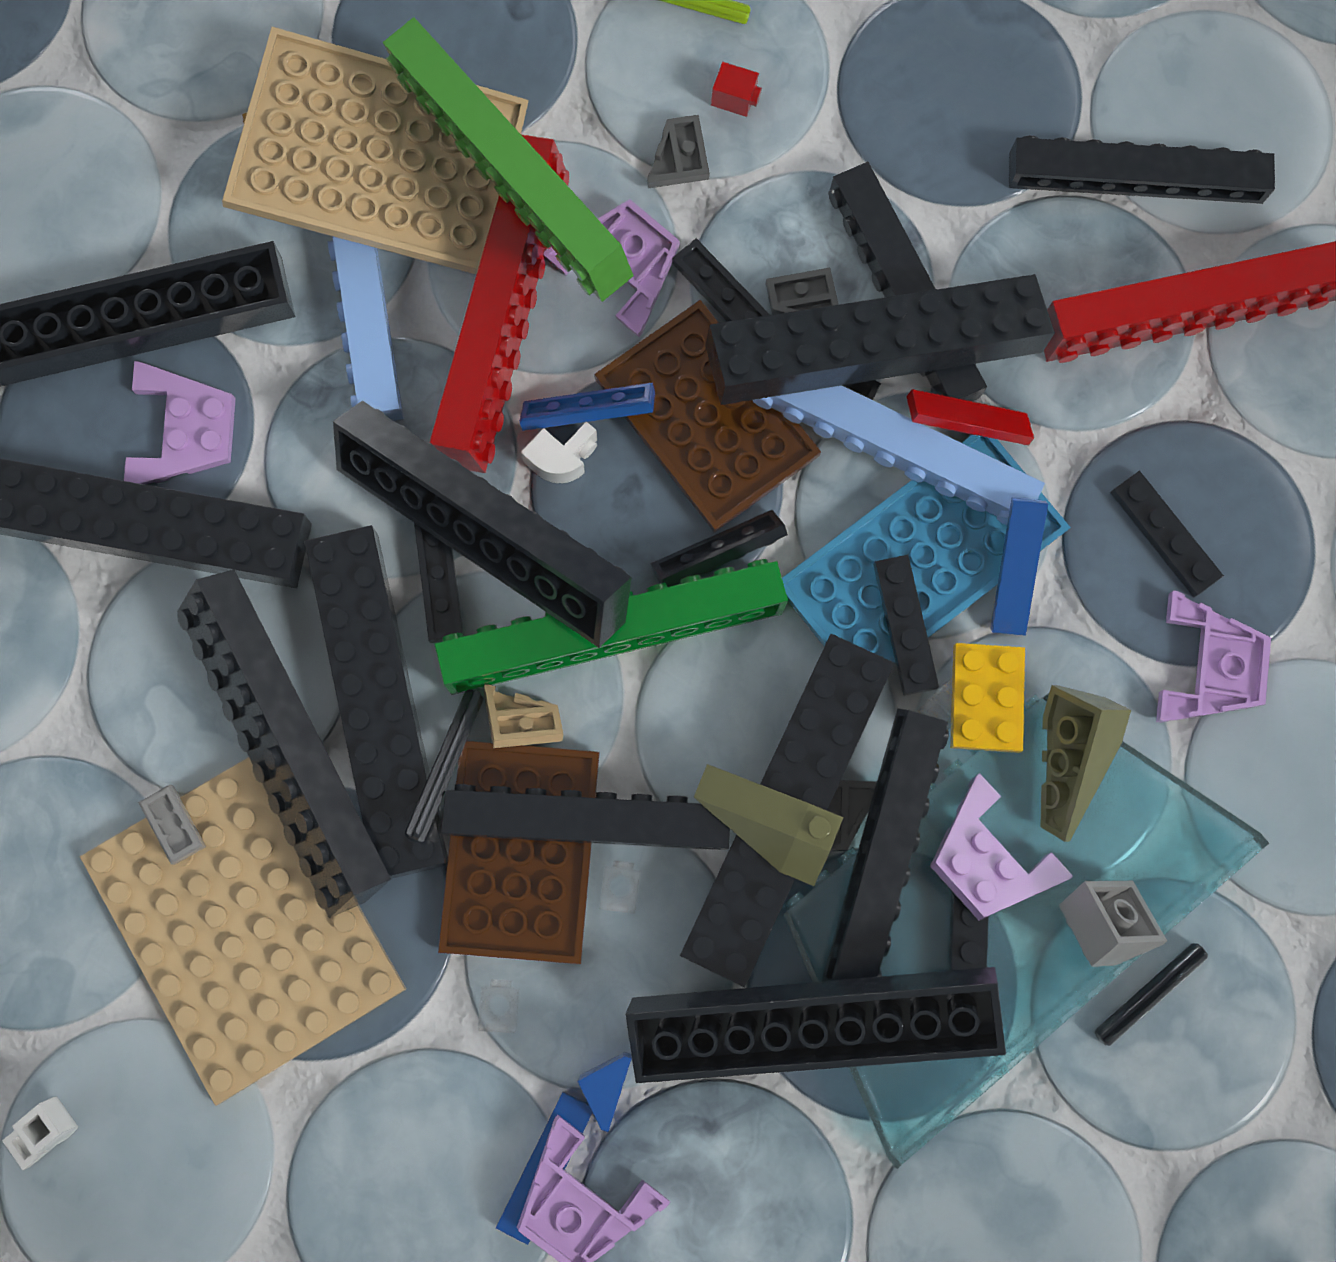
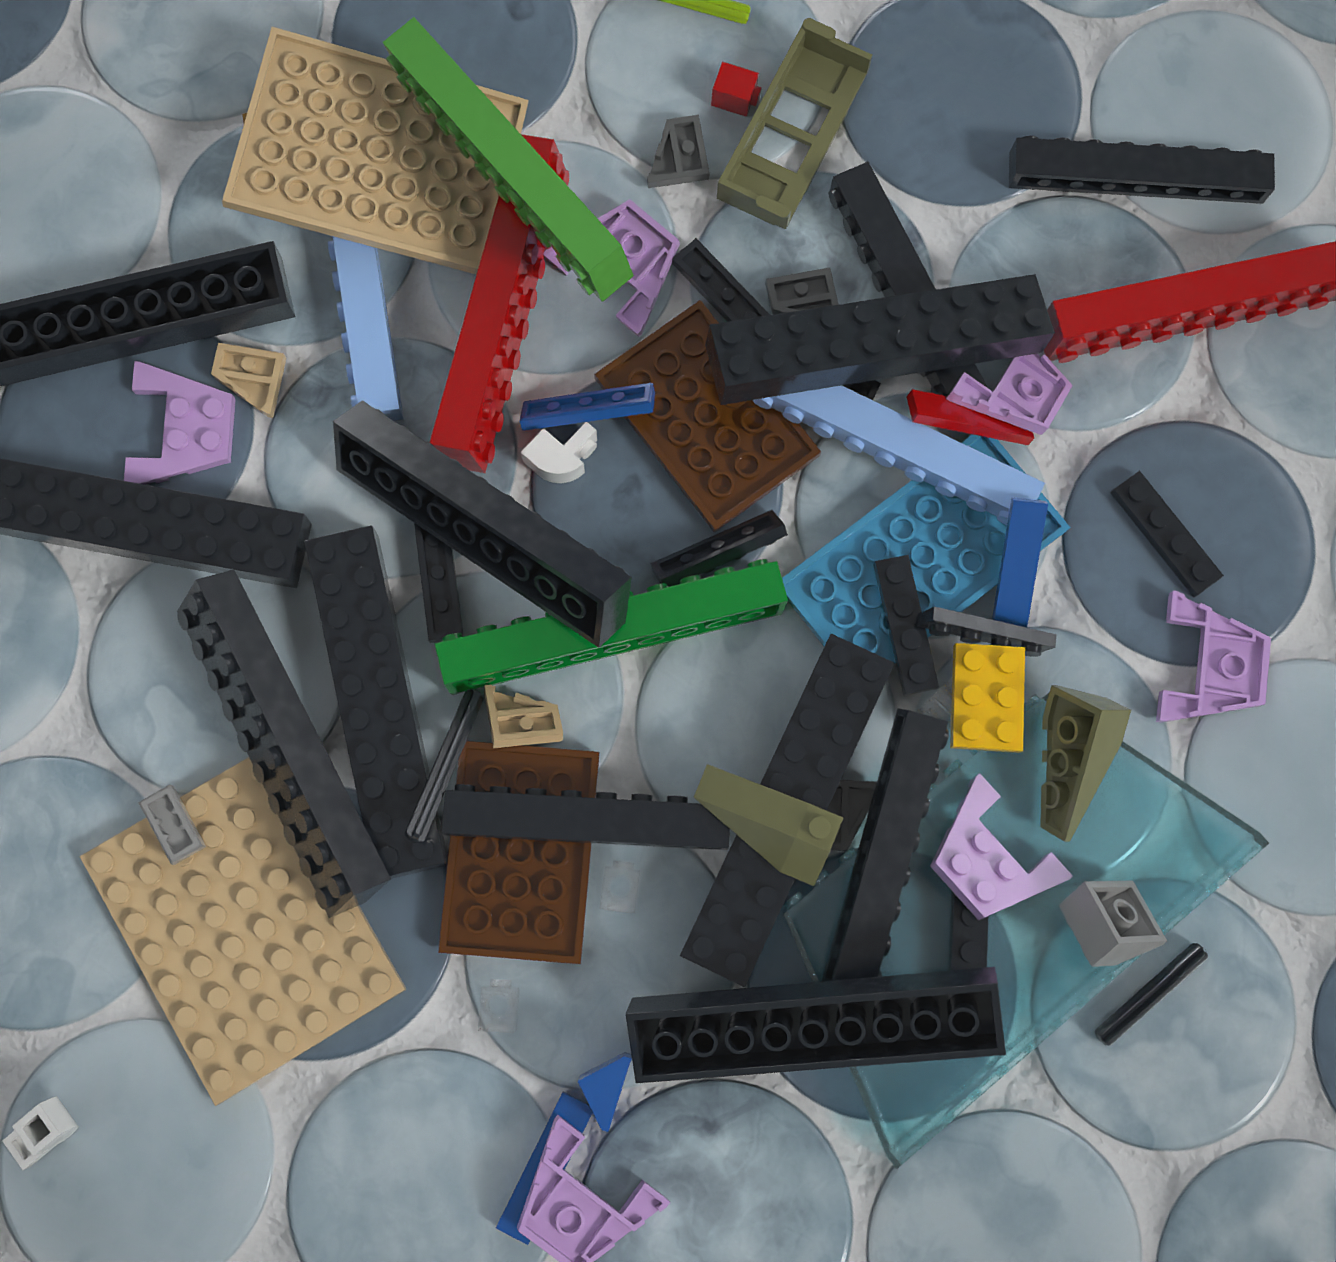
(250, 374): none -> tan wing
(818, 71): none -> olive piece
(977, 629): none -> black plate
(1024, 396): none -> lavender wing

